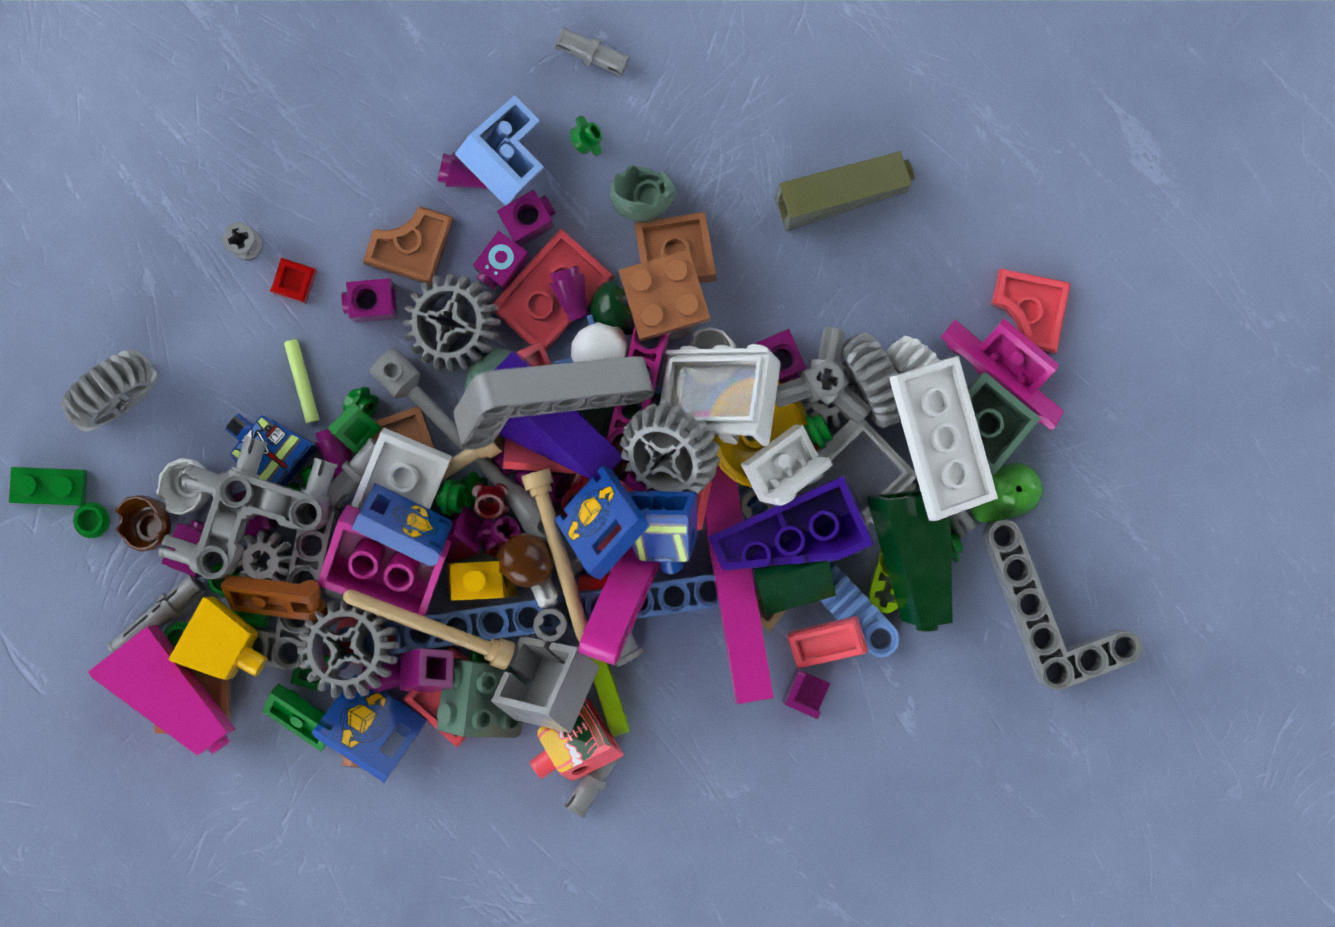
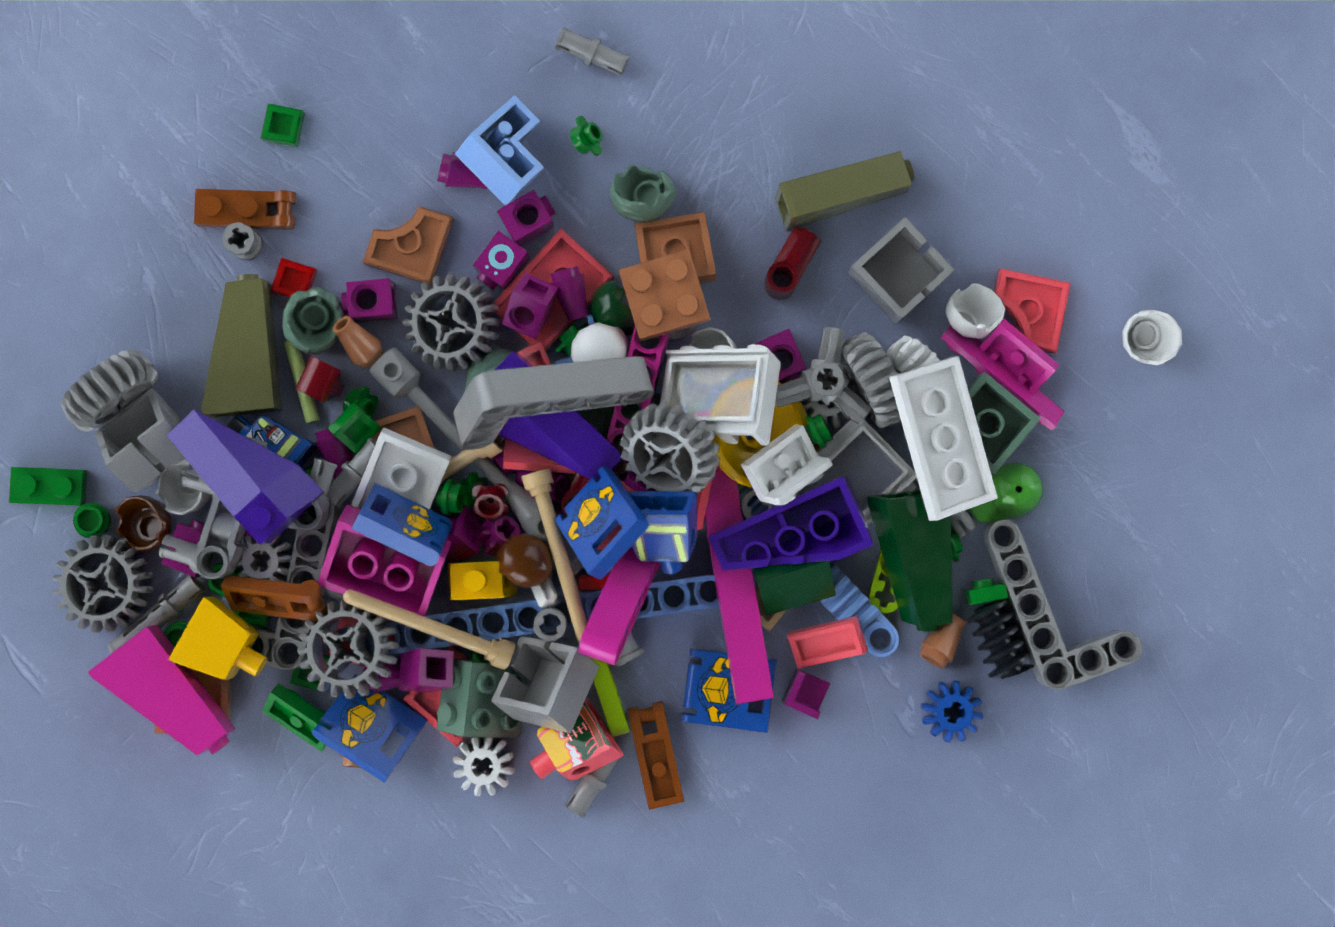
(94, 597): none -> light grey gear
(137, 441): none -> light grey piece
(244, 354): none -> olive slope
(249, 207): none -> dark orange plate
(249, 479): none -> dark purple wedge
(282, 125): none -> green tile
(310, 320): none -> sand green hair
(320, 380): none -> dark red piece
(359, 344): none -> nougat cone
(486, 777): none -> white gear
(530, 305): none -> magenta brick
(567, 338): none -> green plate
(656, 756): none -> dark orange plate
(712, 694): none -> container
(792, 261): none -> dark red piece
(897, 274): none -> light grey piece
(942, 644): none -> nougat cone
(957, 722): none -> blue gear
(975, 311): none -> white hair
(985, 591): none -> green plate
(999, 640): none -> black piece
(1151, 337): none -> white hair

